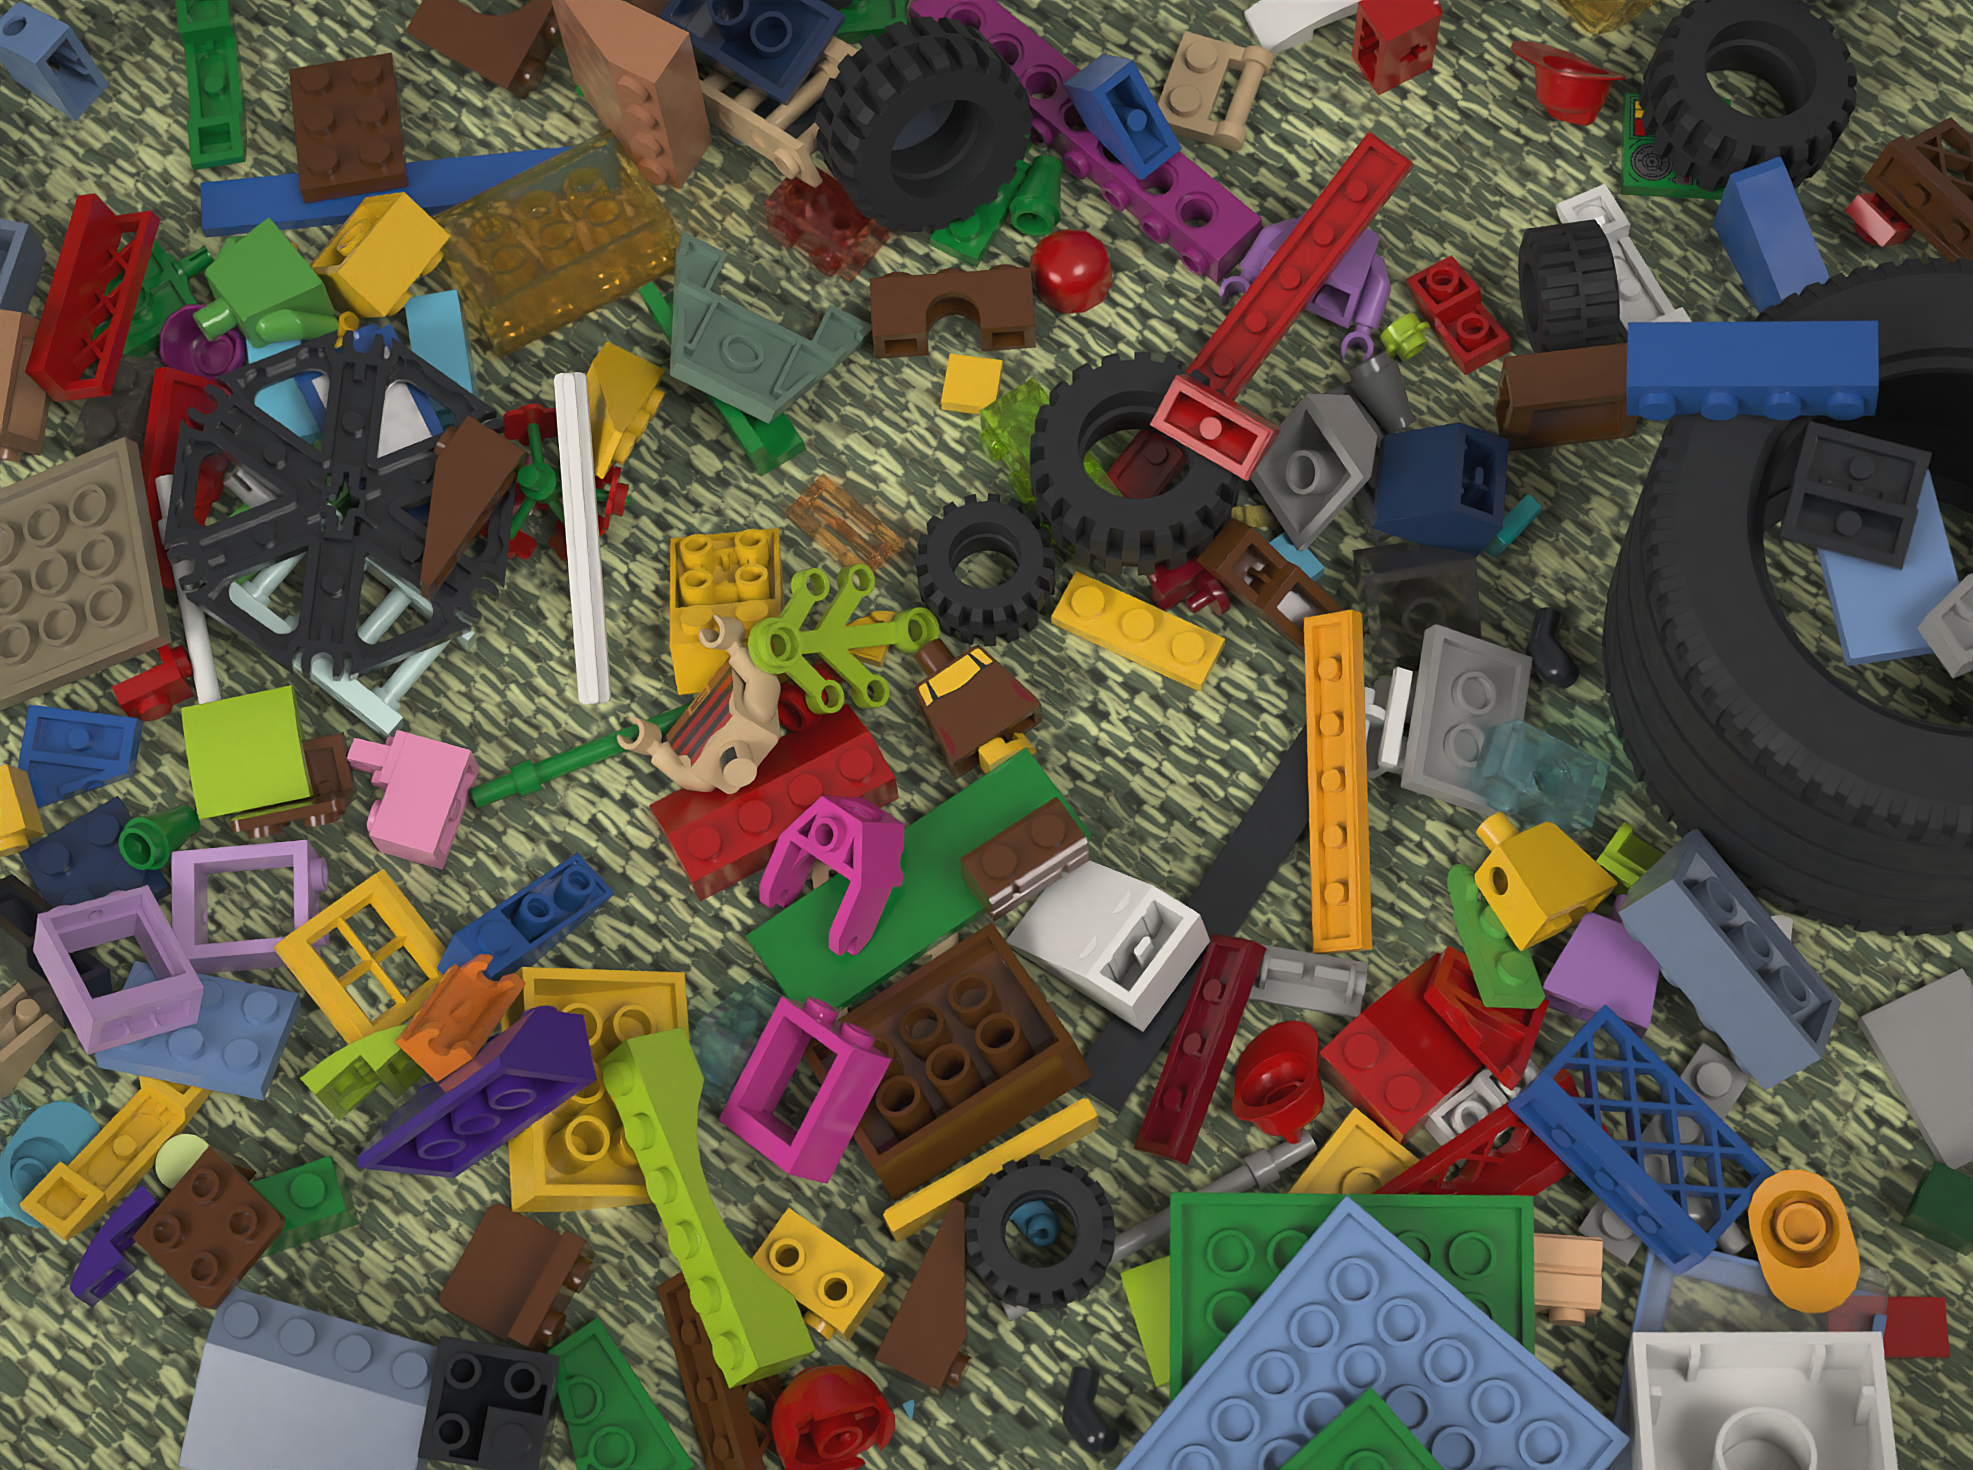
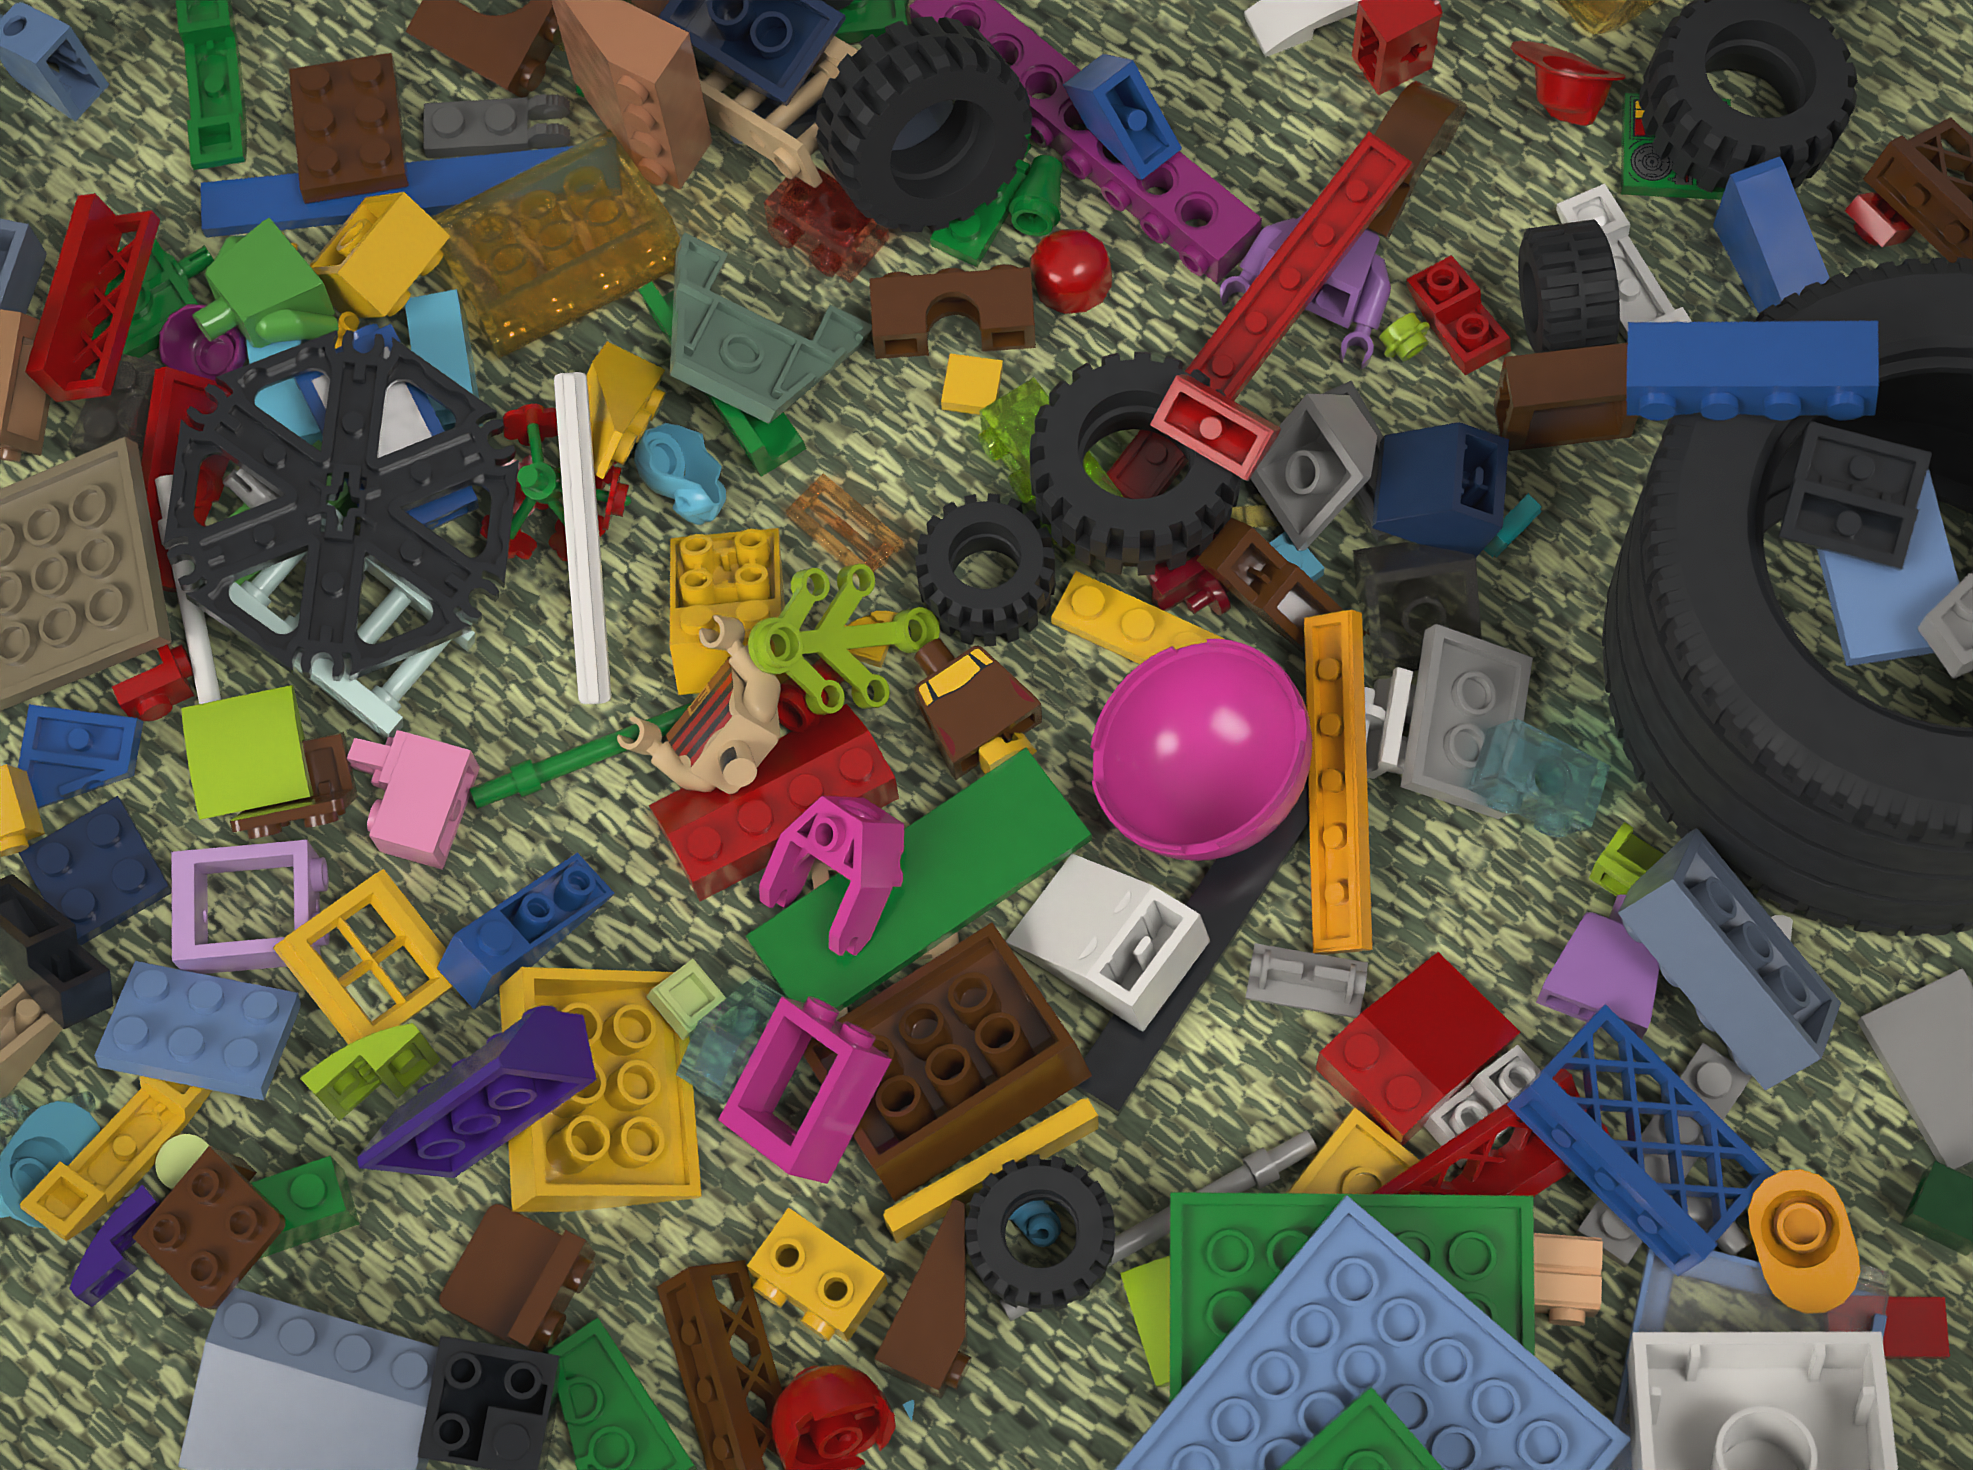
(133, 1012): lavender window -> none
(152, 837): green cone -> none
(458, 1017): orange hinge -> none
(469, 482): reddish brown slope -> none
(494, 126): none -> dark grey hinge
(661, 466): none -> medium azure hair
(685, 998): none -> yellowish green tile
(745, 1313): lime arch -> none
(1024, 859): reddish brown brick -> none
(1082, 1416): black arm -> none
(1196, 85): tan plate -> none
(1200, 1048): dark red tile -> none
(1202, 750): none -> dark pink piece
(1280, 1080): red piece -> none
(1382, 391): dark grey cone -> none
(1418, 128): none -> reddish brown arch
(1494, 1034): red wing -> none
(1499, 968): bright green hinge -> none
(1538, 879): yellow torso -> none
(1548, 654): black arm -> none

